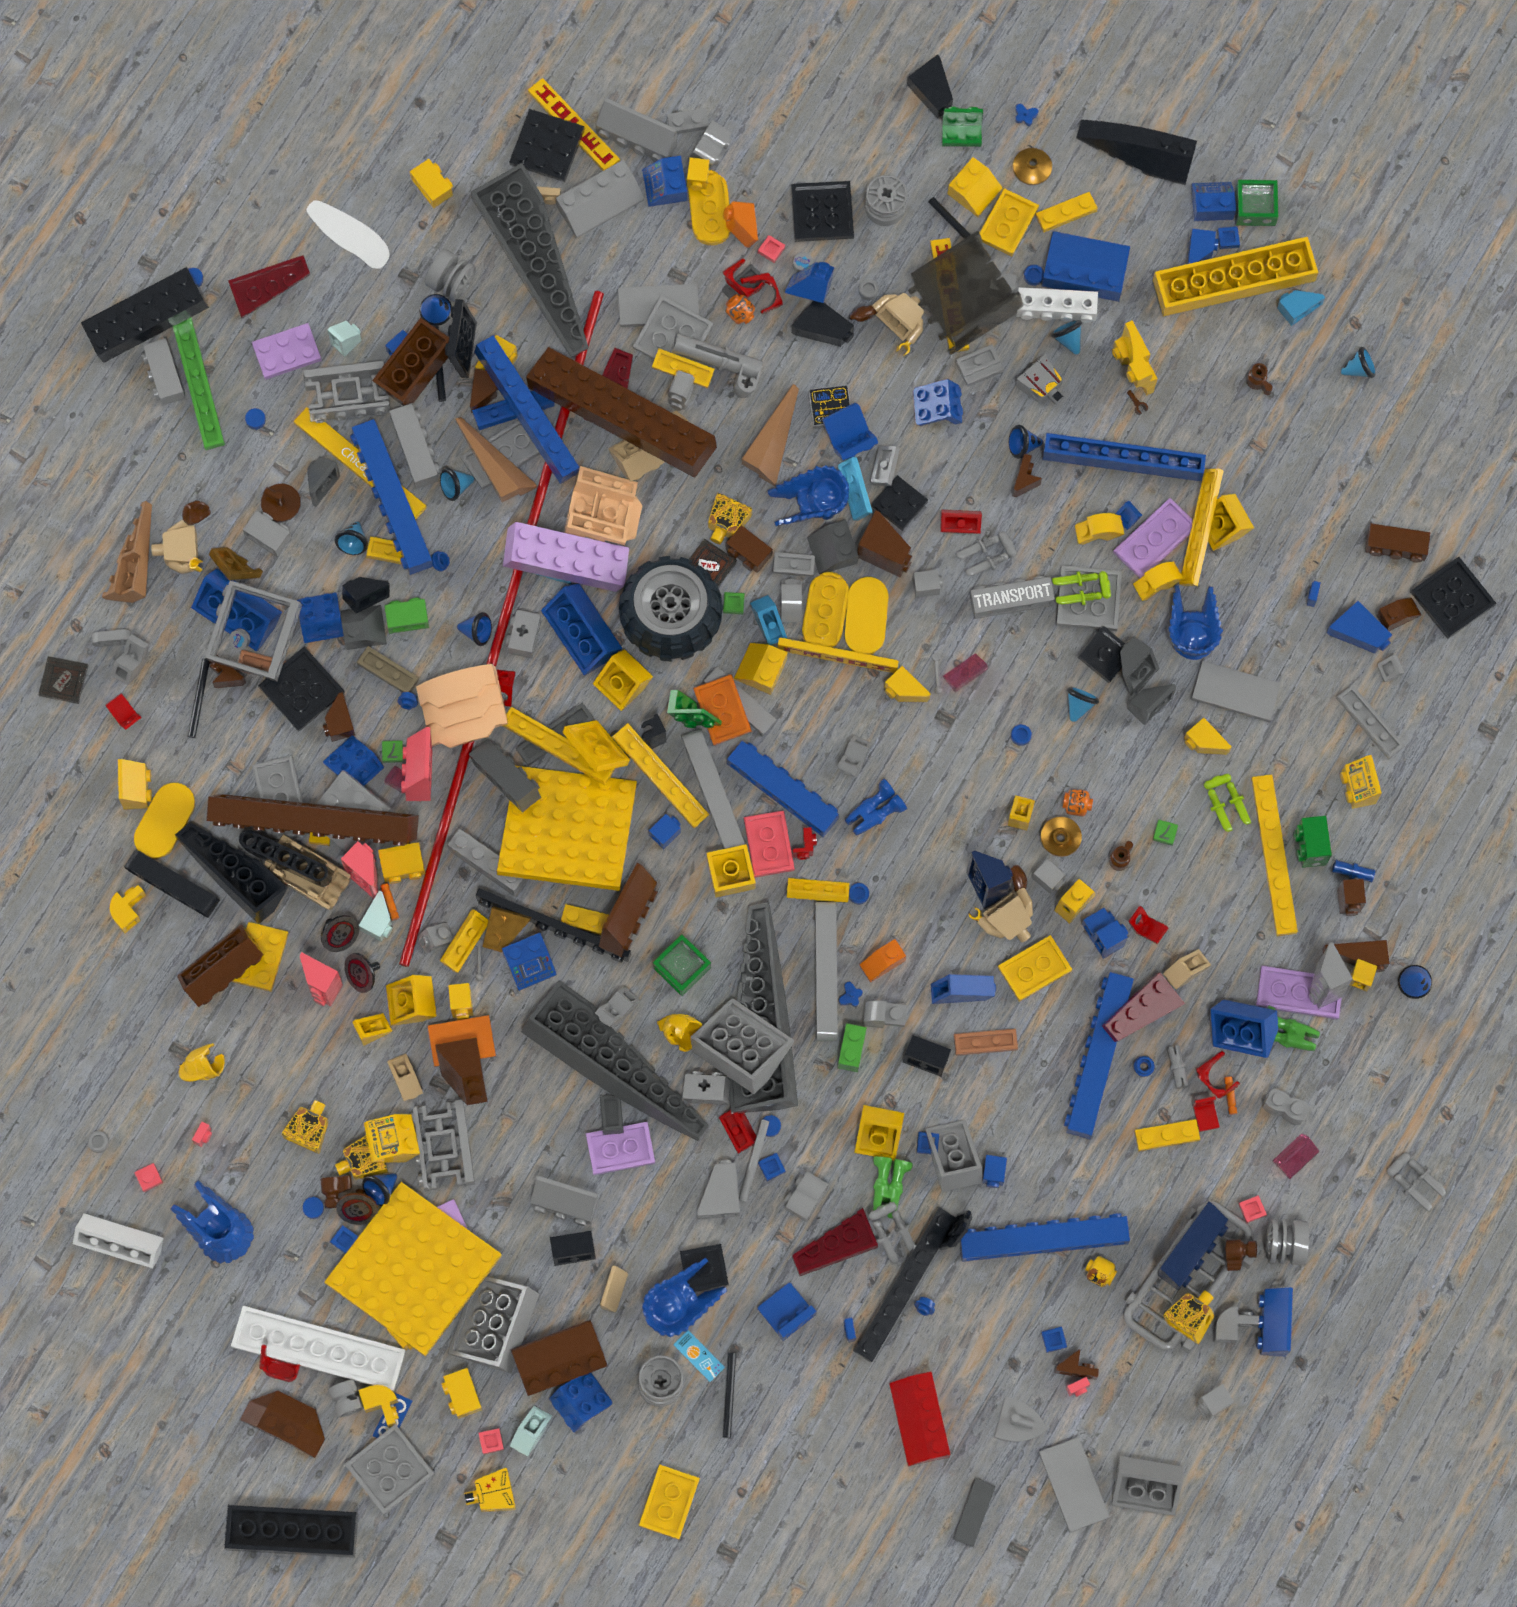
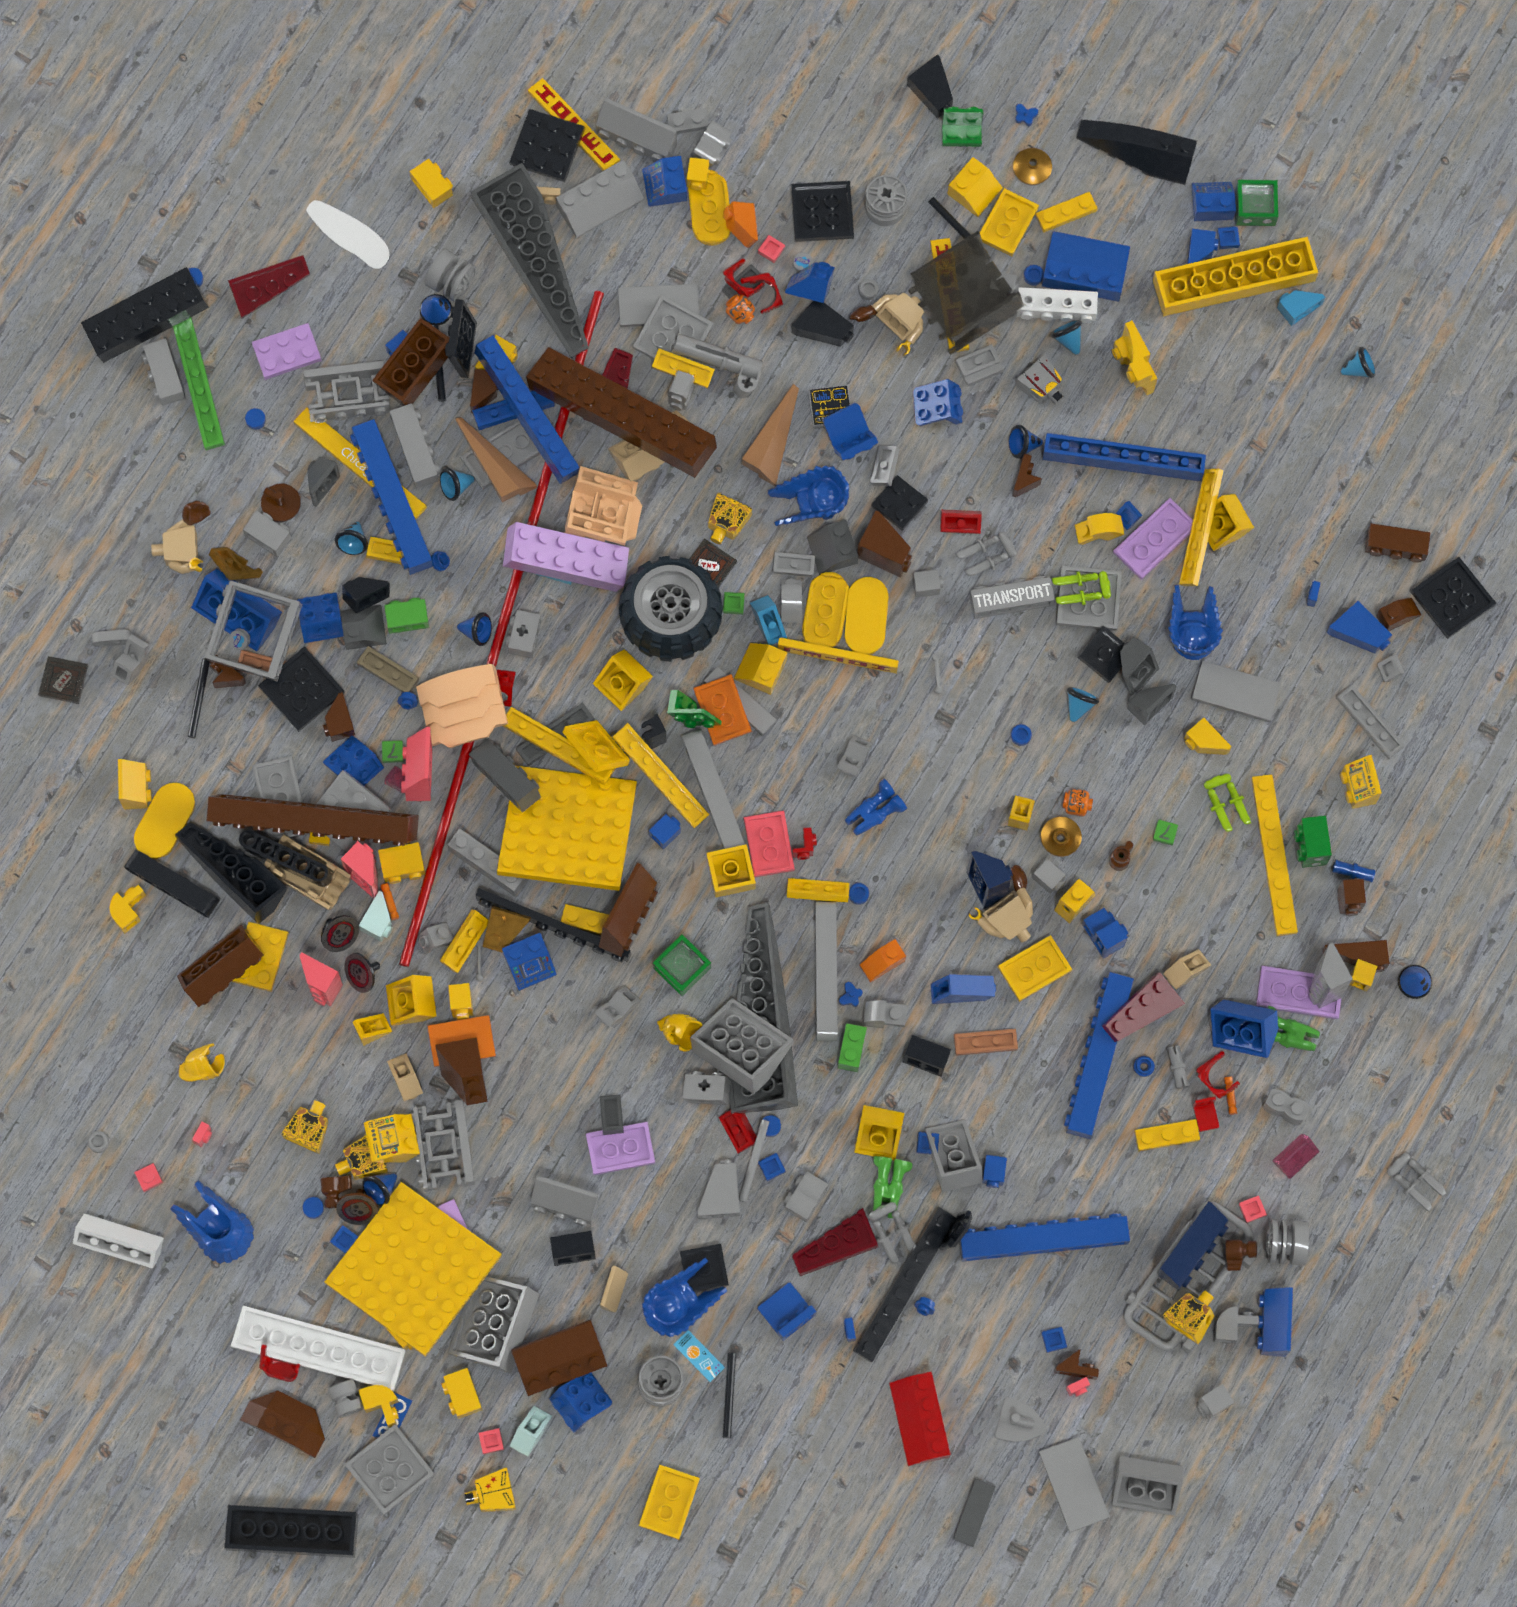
(122, 711): red bracket -> none
(131, 573): medium nougat wedge -> none
(344, 337): light aqua slope -> none
(574, 1034): dark grey wedge -> none
(581, 628): blue slope -> none
(748, 549): reddish brown brick -> none
(782, 788): blue brick -> none
(858, 496): medium azure plate -> none
(905, 687): yellow slope -> none
(965, 672): clear pink slope -> none
(1100, 1271): yellow head -> none
(1137, 403): reddish brown hand -> none
(1147, 926): red bracket -> none
(1156, 579): yellow brick -> none
(1258, 377): reddish brown piece -> none

